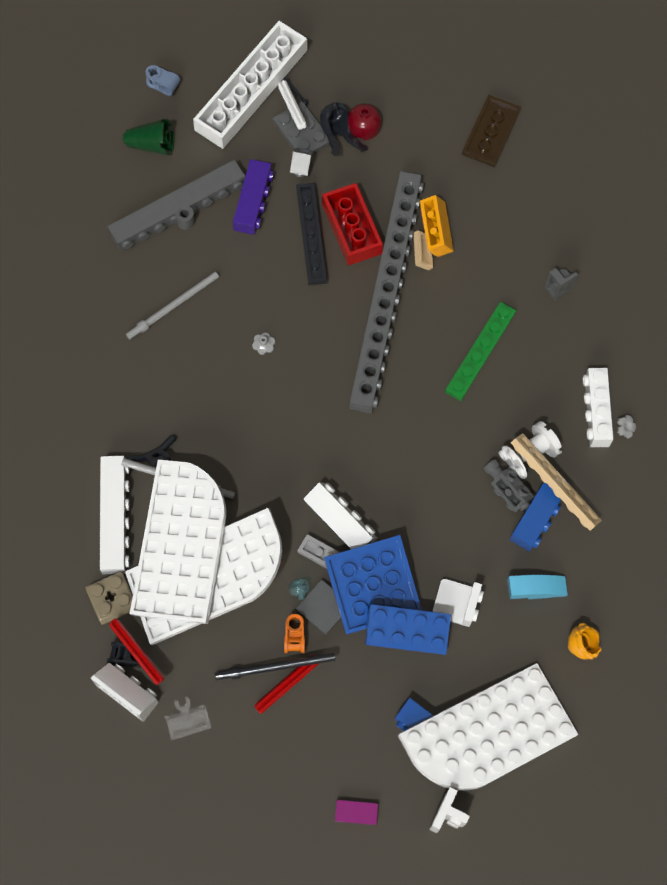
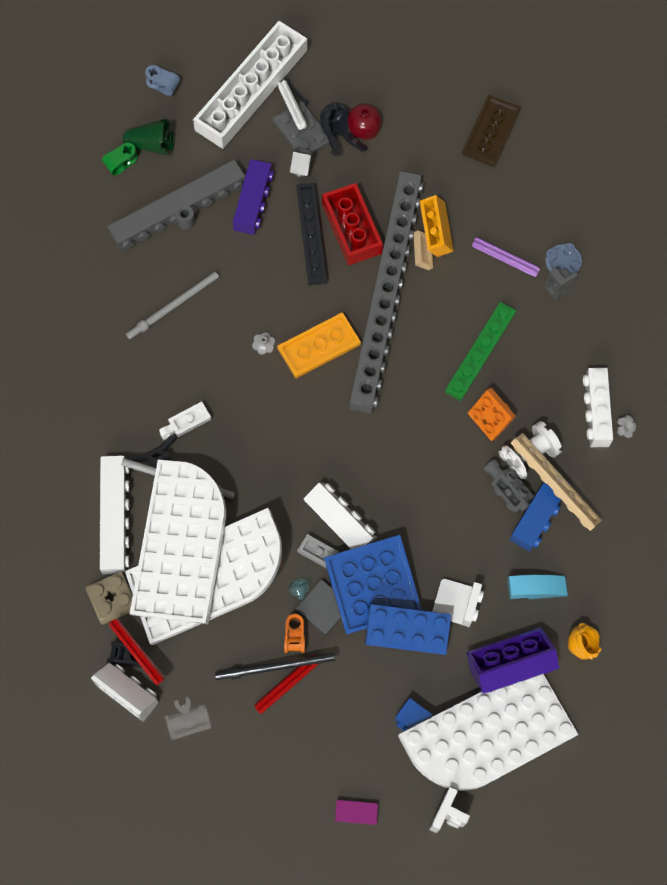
(119, 159): none -> green piece
(186, 421): none -> white plate
(319, 345): none -> light orange plate
(494, 412): none -> orange plate
(506, 257): none -> medium lavender axle
(512, 660): none -> dark purple brick
(564, 257): none -> sand blue dish

